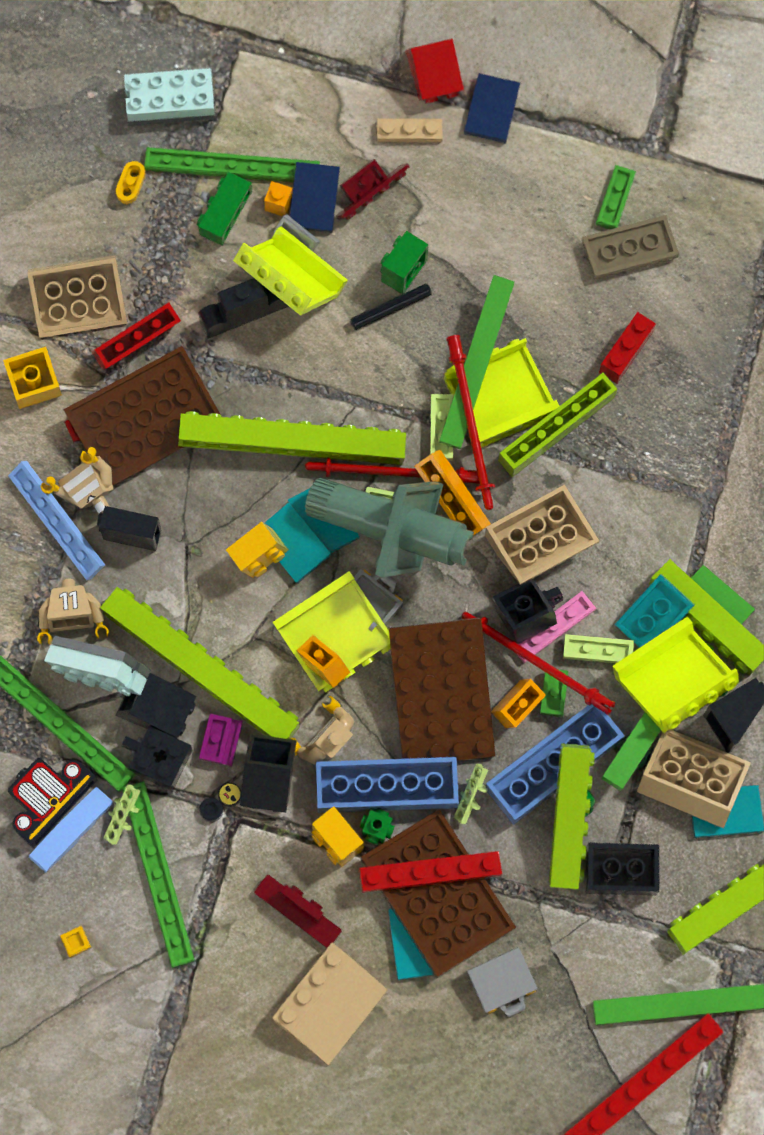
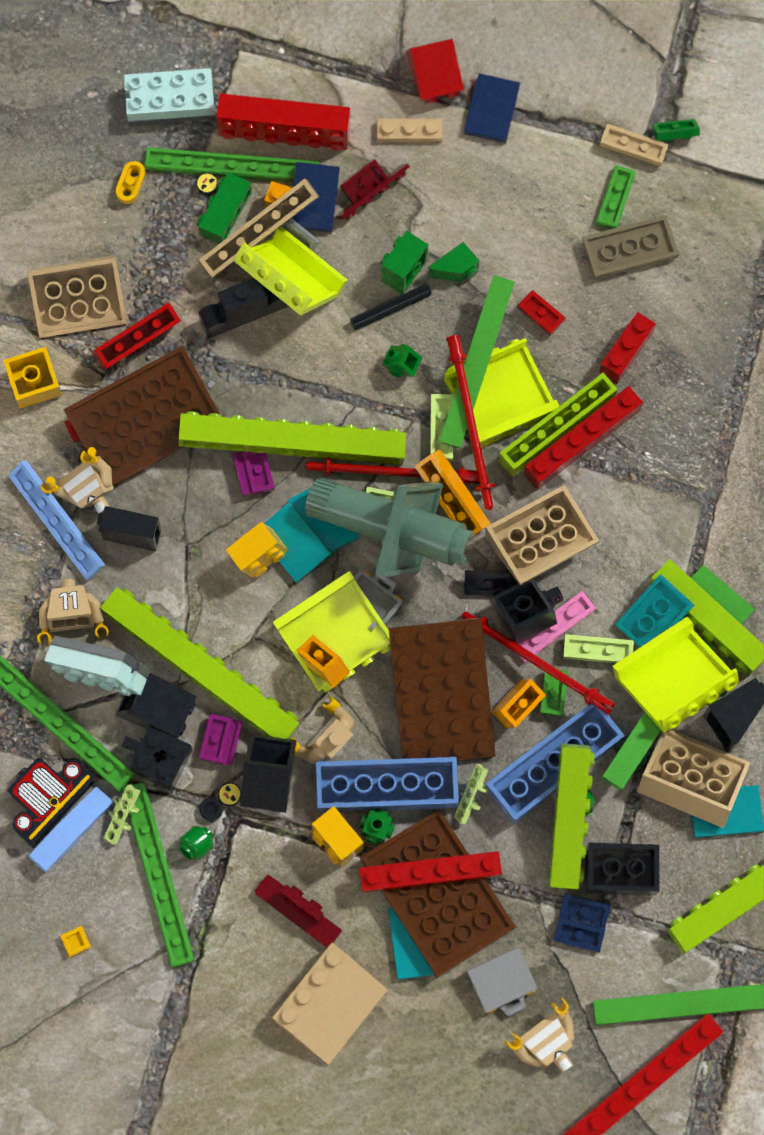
(196, 843): none -> green head
(207, 184): none -> tile
(253, 472): none -> magenta plate
(259, 227): none -> tan brick
(283, 121): none -> red brick
(402, 361): none -> green brick
(455, 265): none -> green slope
(487, 582): none -> black hinge
(541, 312): none -> red plate
(547, 1040): none -> torso
(582, 922): none -> dark blue slope
(583, 437): none -> red brick
(633, 145): none -> tan plate
(676, 129): none -> green plate

